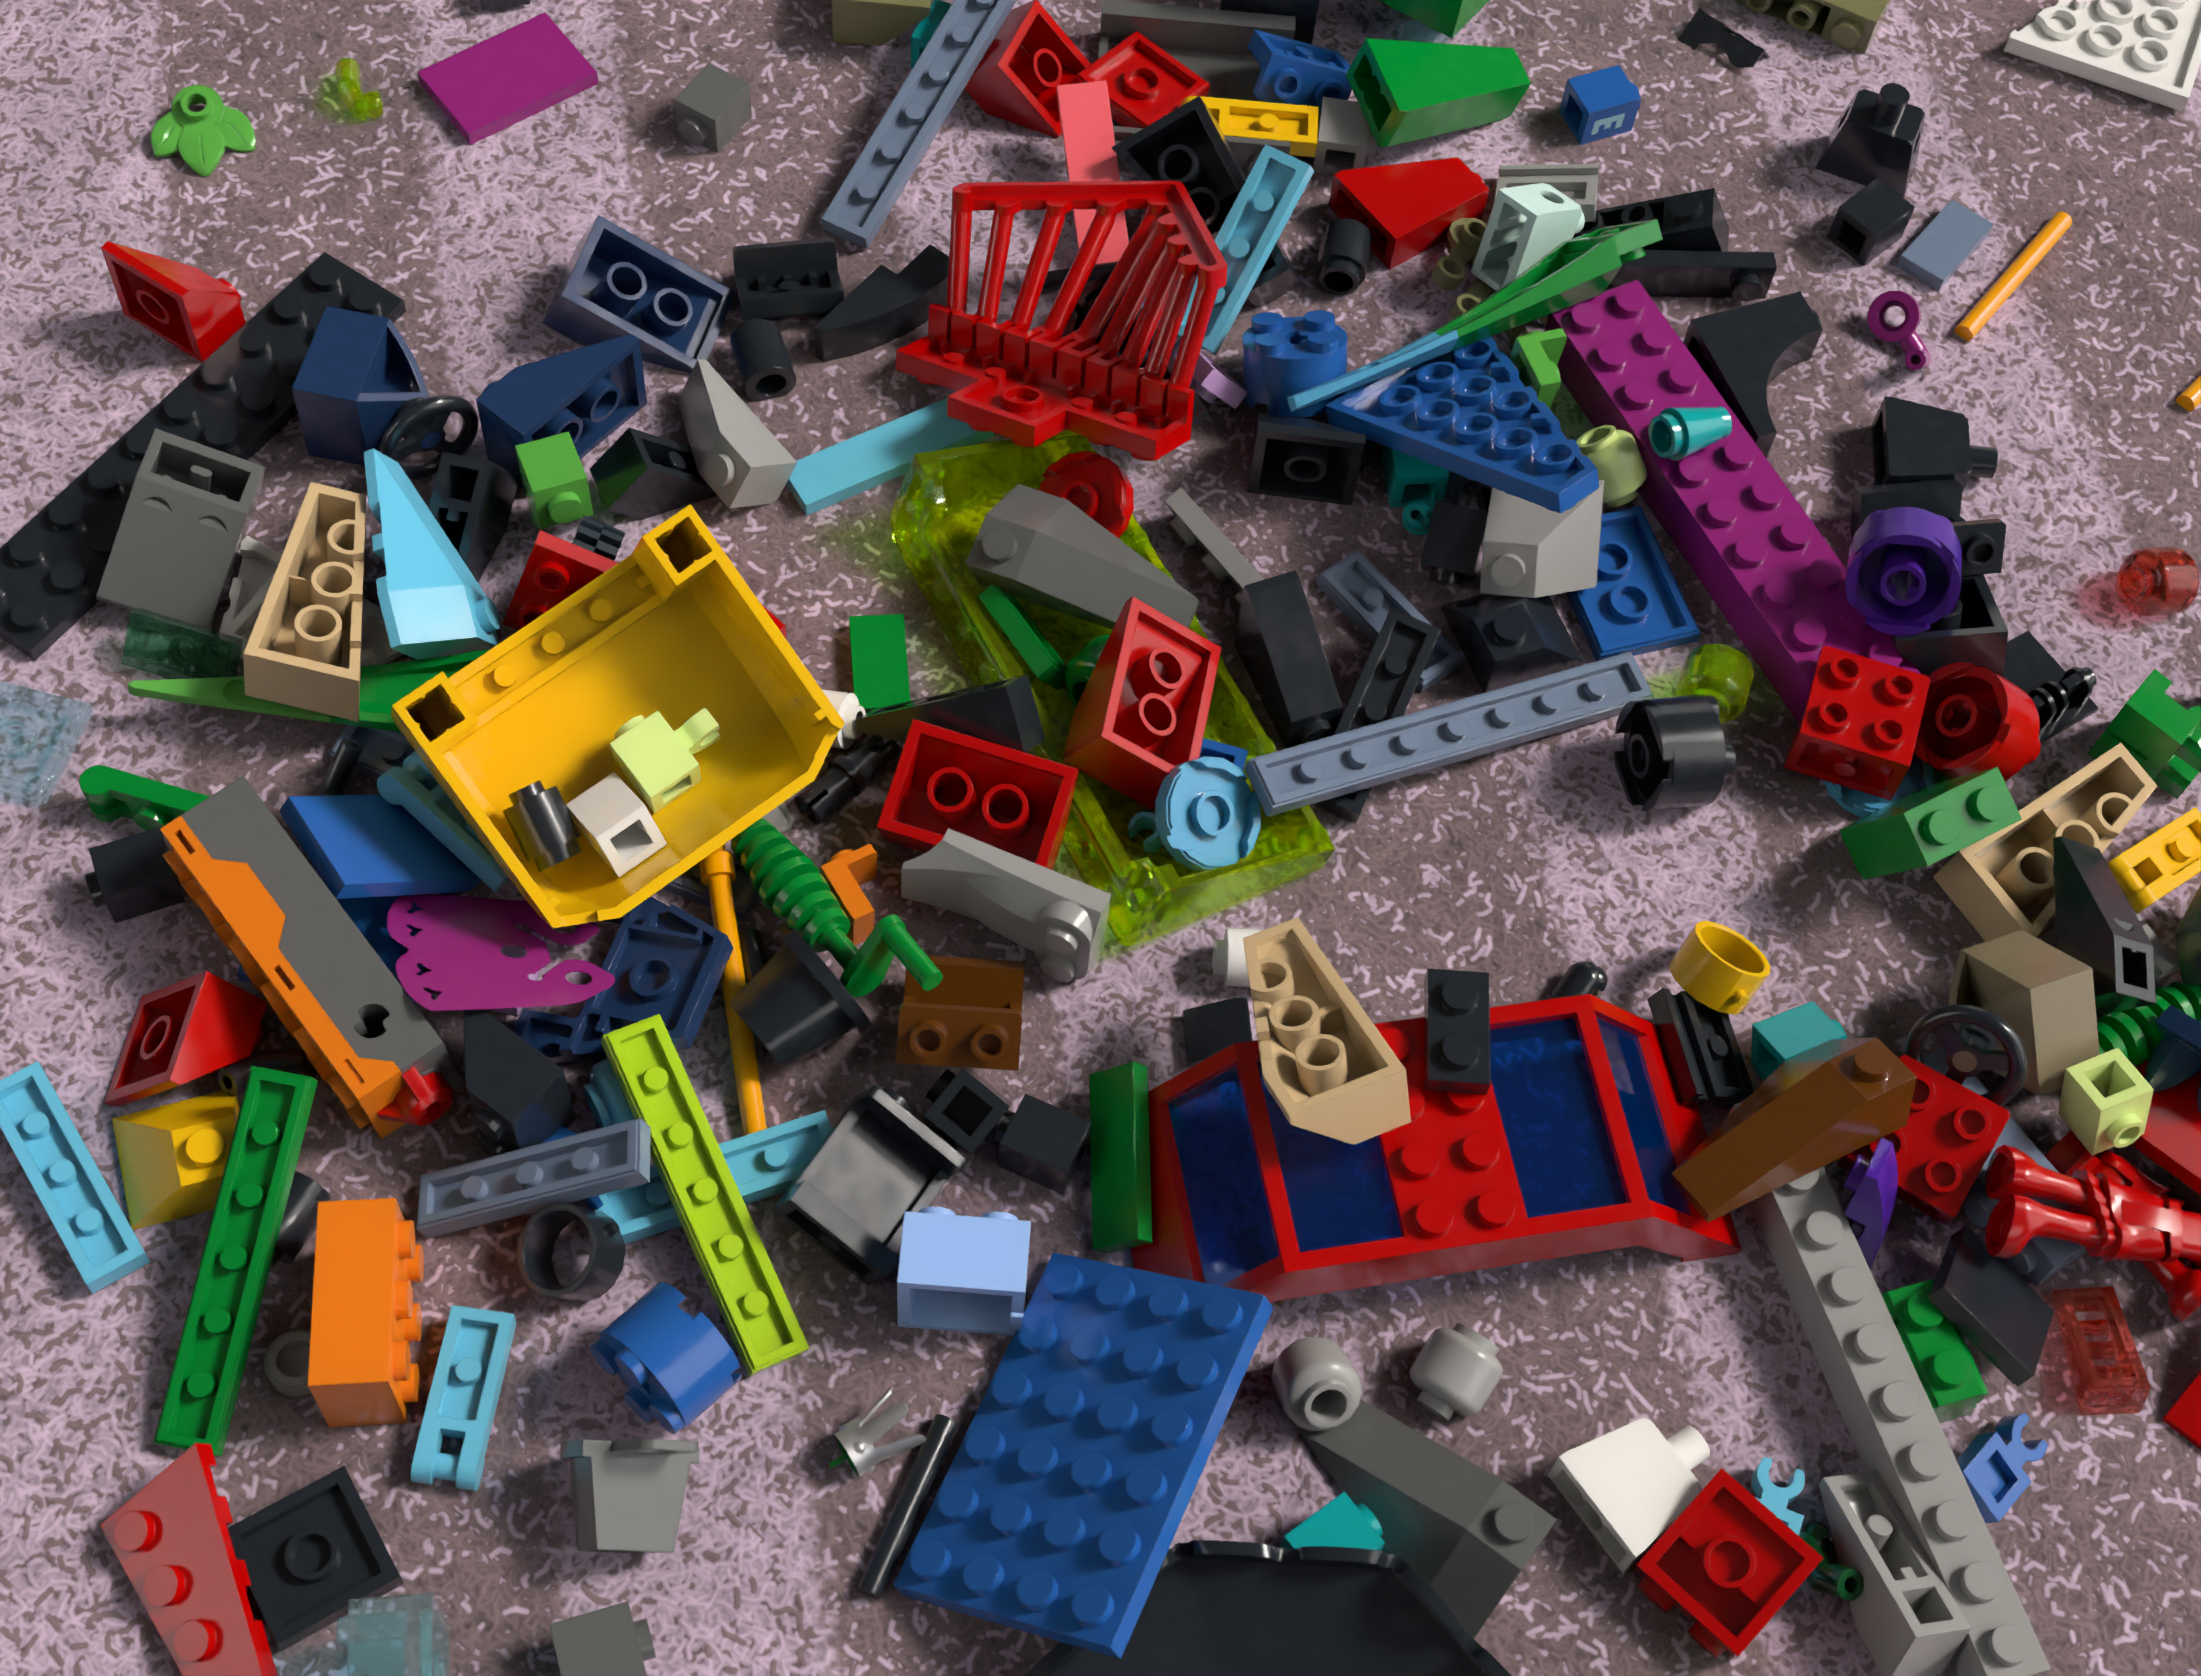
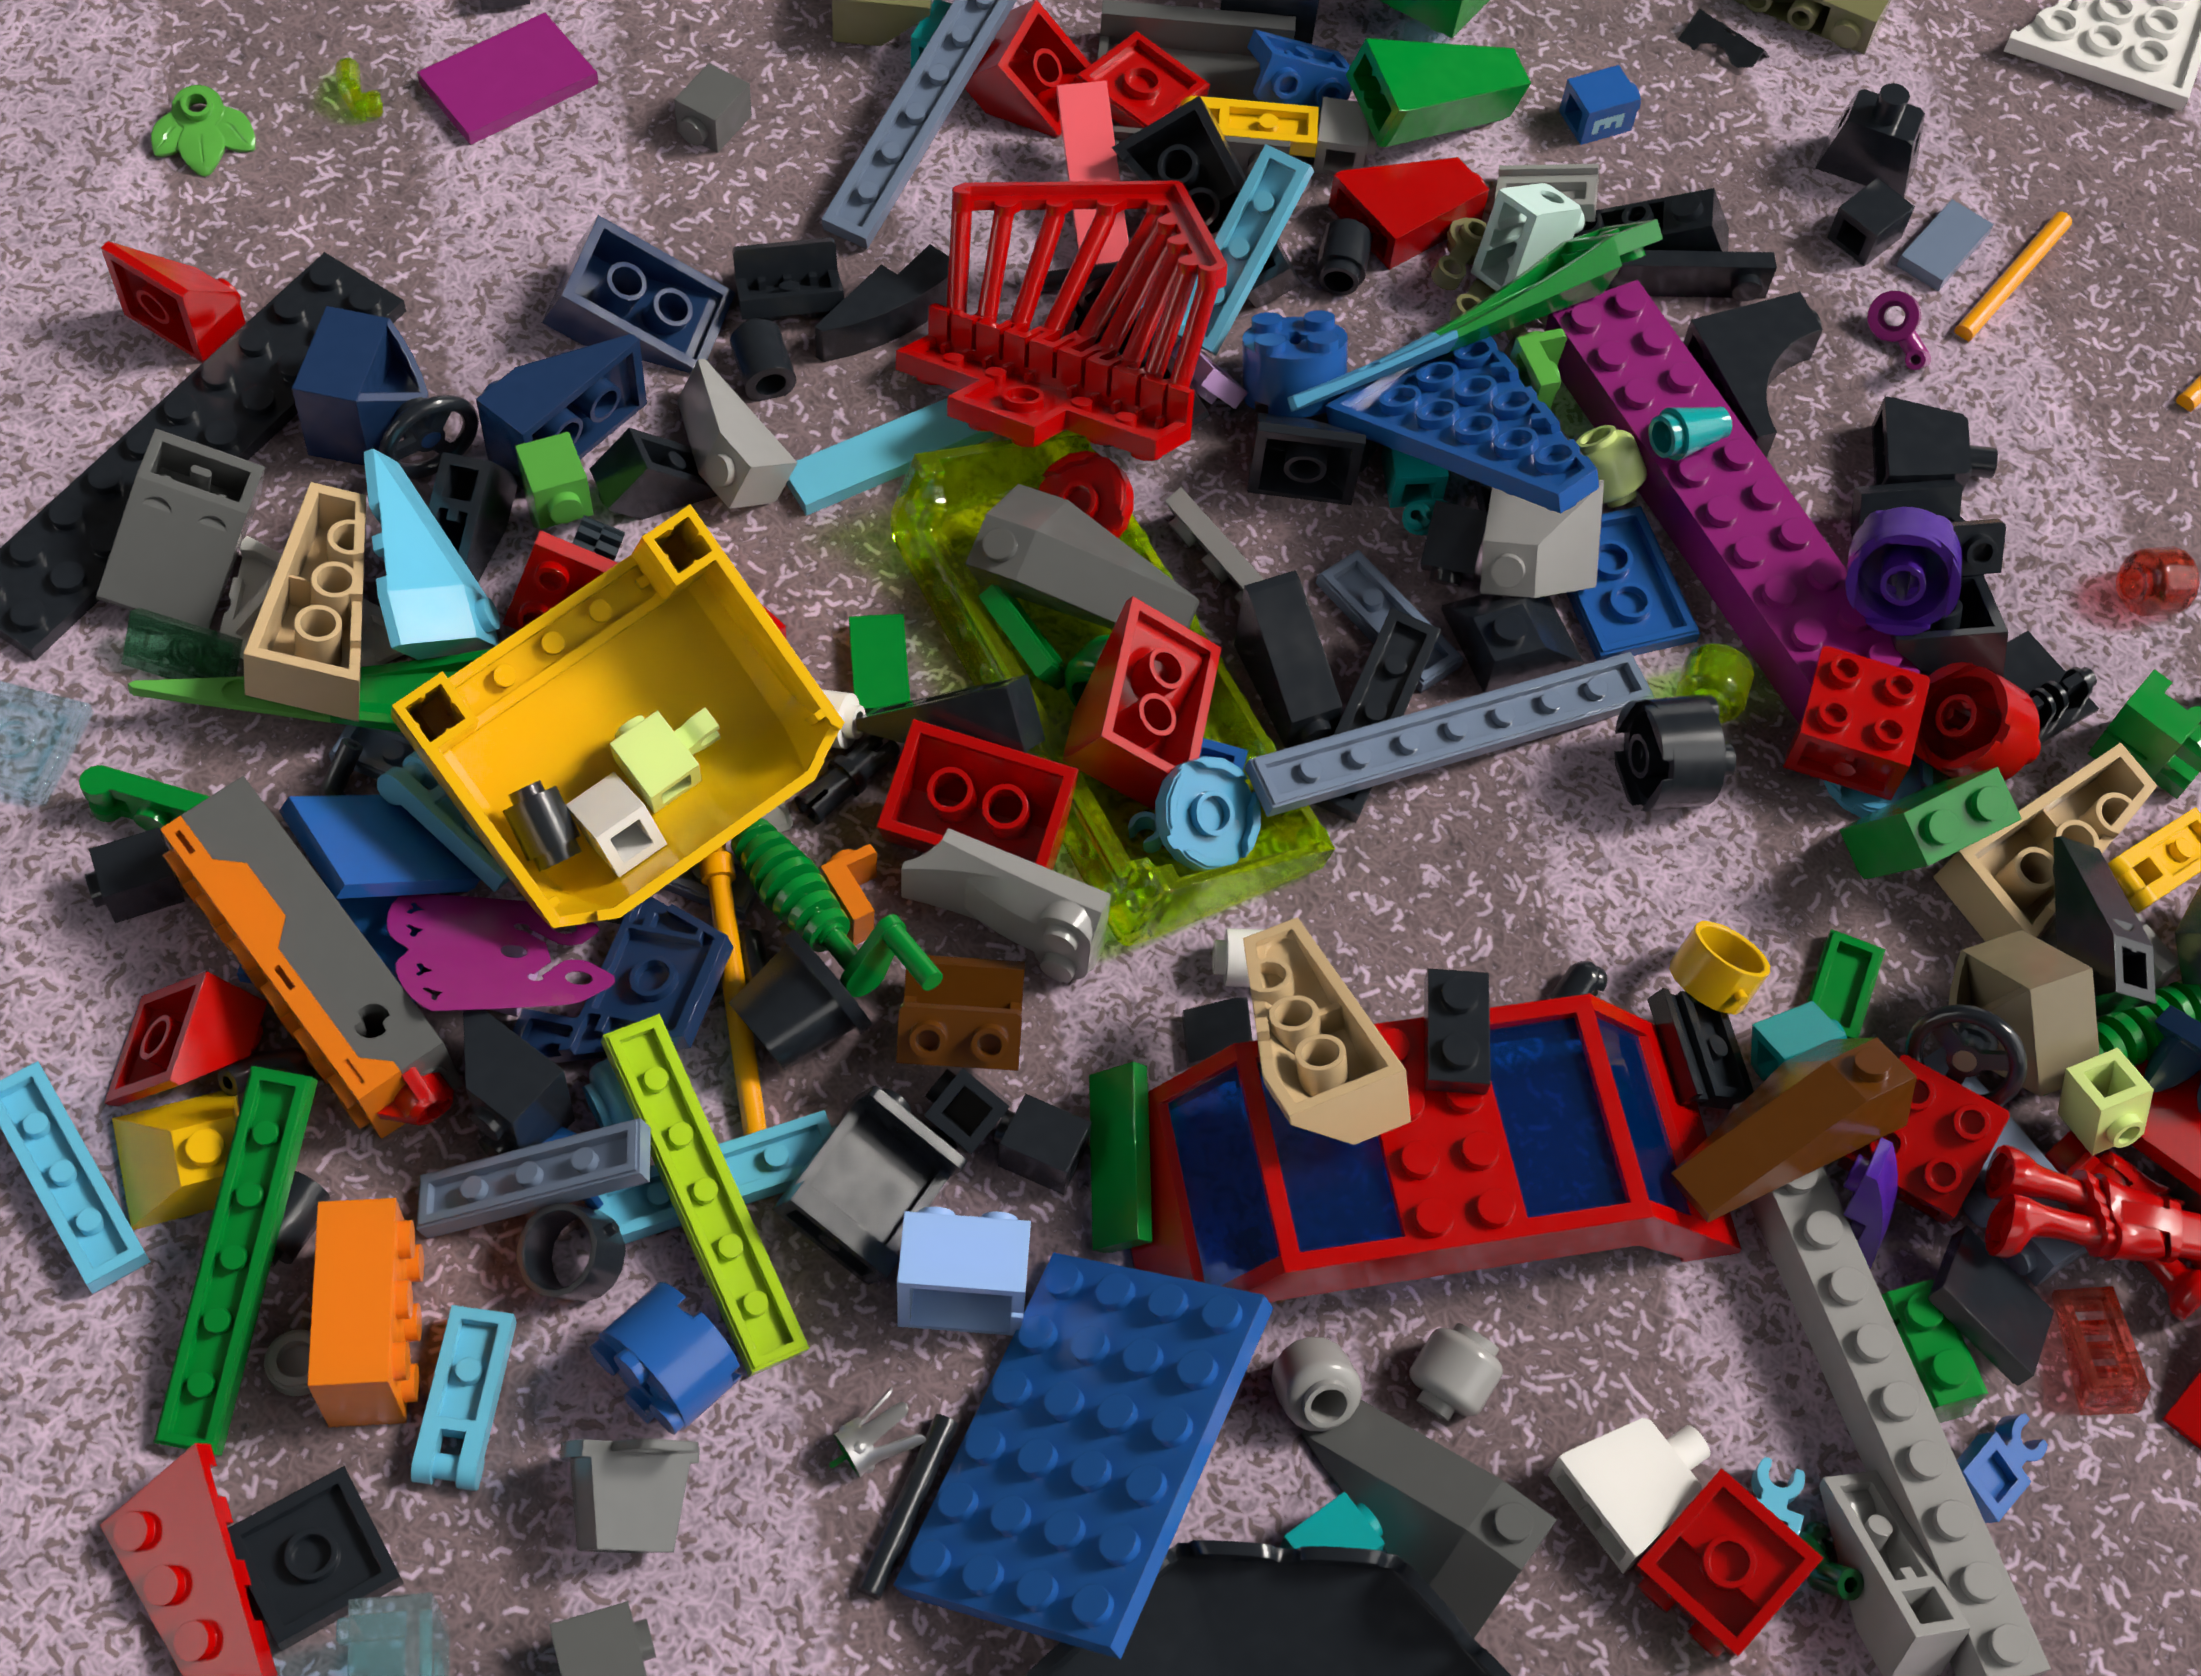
(1846, 980): none -> green tile

